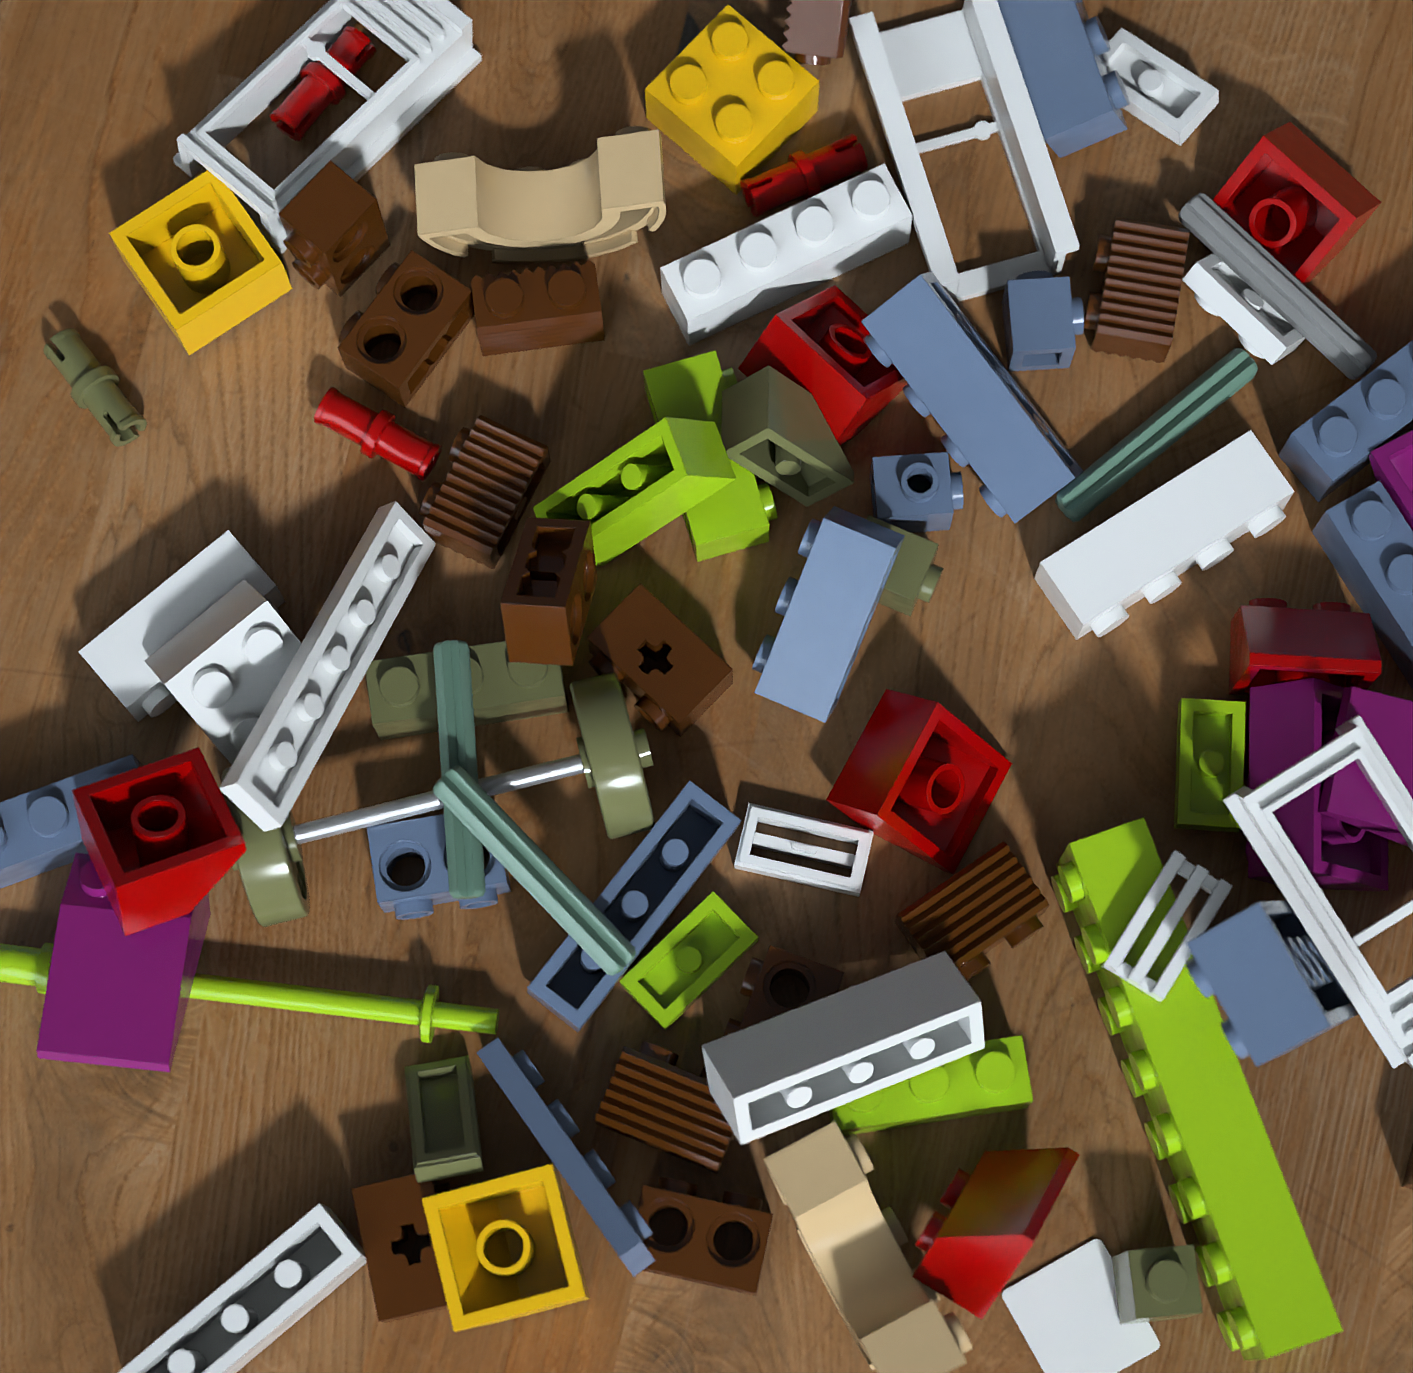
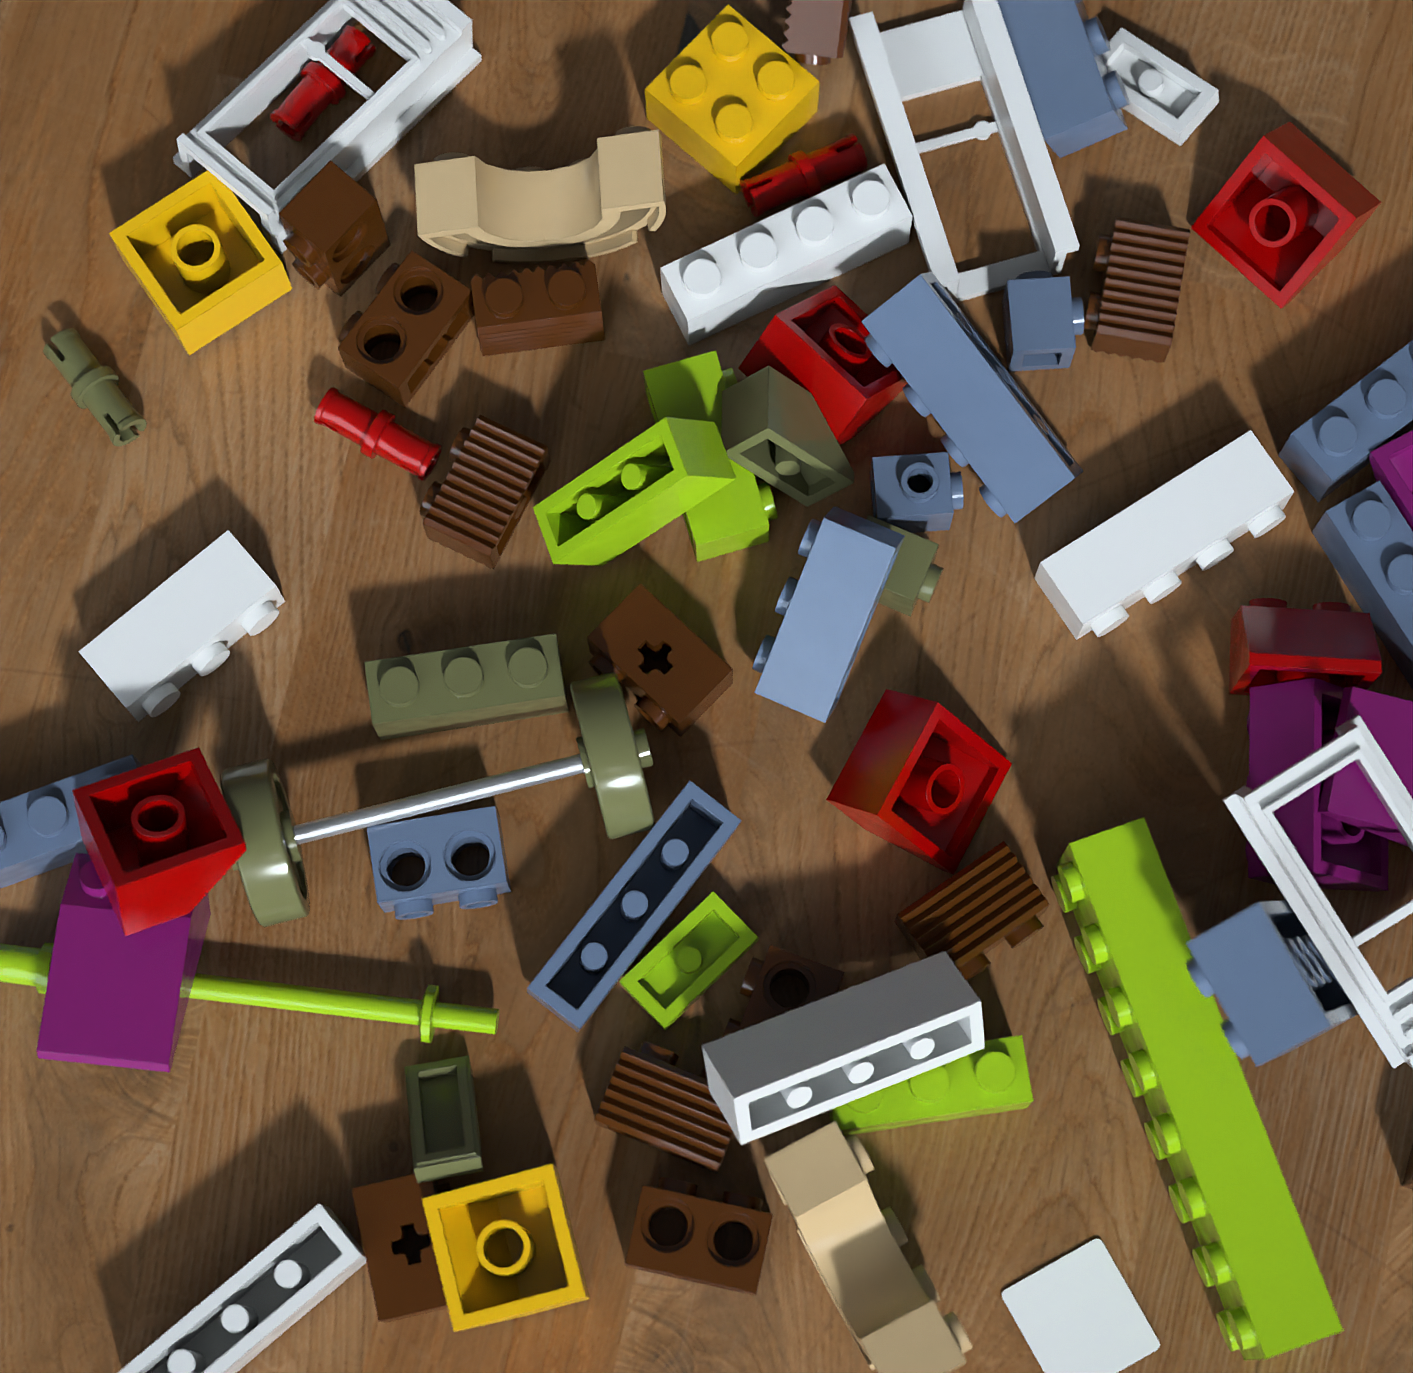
(227, 665): white brick -> none
(327, 668): white plate -> none
(458, 748): sand green axle -> none
(534, 870): sand green axle -> none
(549, 591): reddish brown brick -> none
(584, 1174): sand blue plate -> none
(799, 874): white tile -> none
(990, 1223): red slope -> none
(1156, 434): sand green axle -> none
(1157, 1284): olive brick -> none
(1197, 878): white tile -> none
(1208, 762): lime plate -> none
(1228, 296): white plate -> none
(1277, 286): light grey axle -> none

